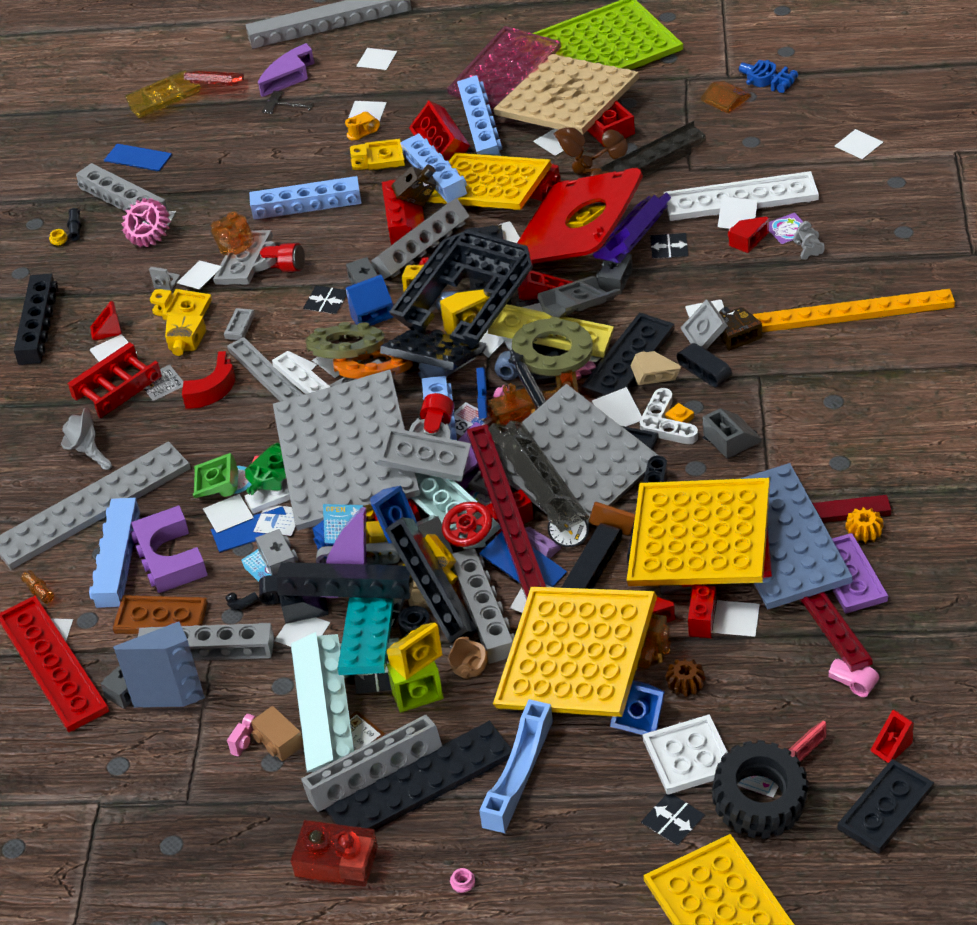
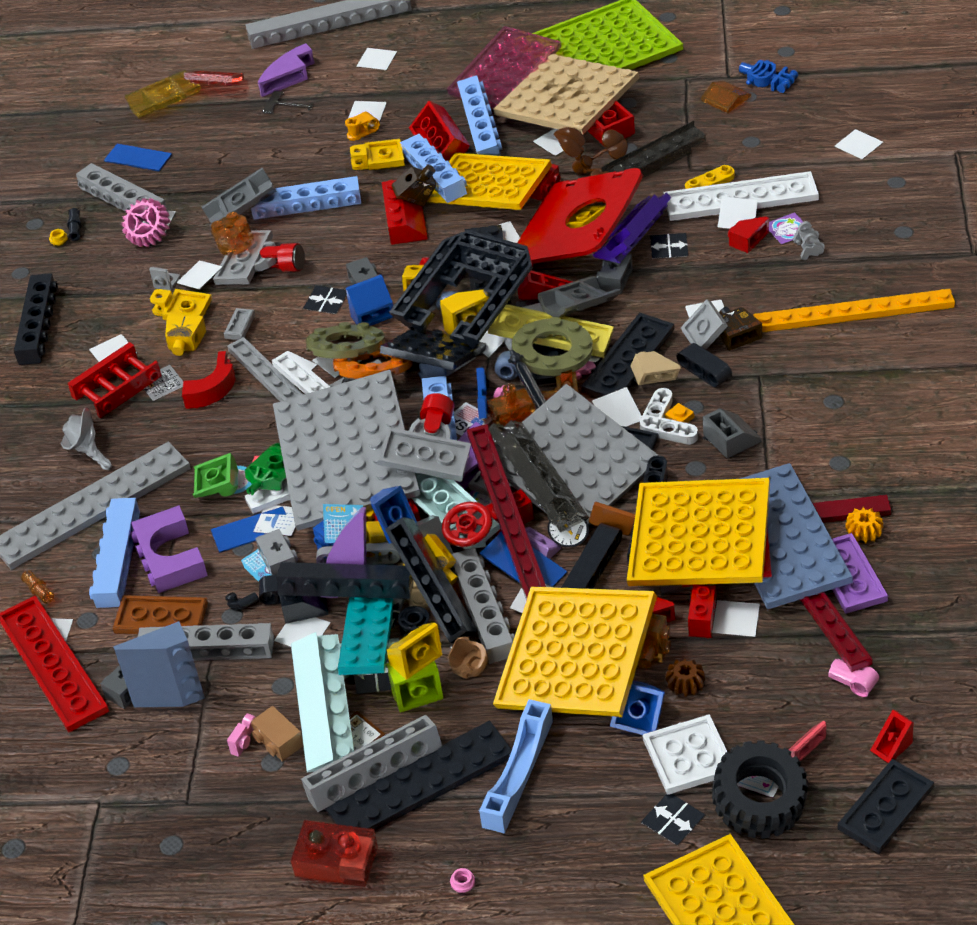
(106, 324): red slope -> none
(228, 513): white sticker -> none
(240, 196): none -> dark grey piece
(385, 261): light grey brick -> none
(720, 175): none -> yellow plate

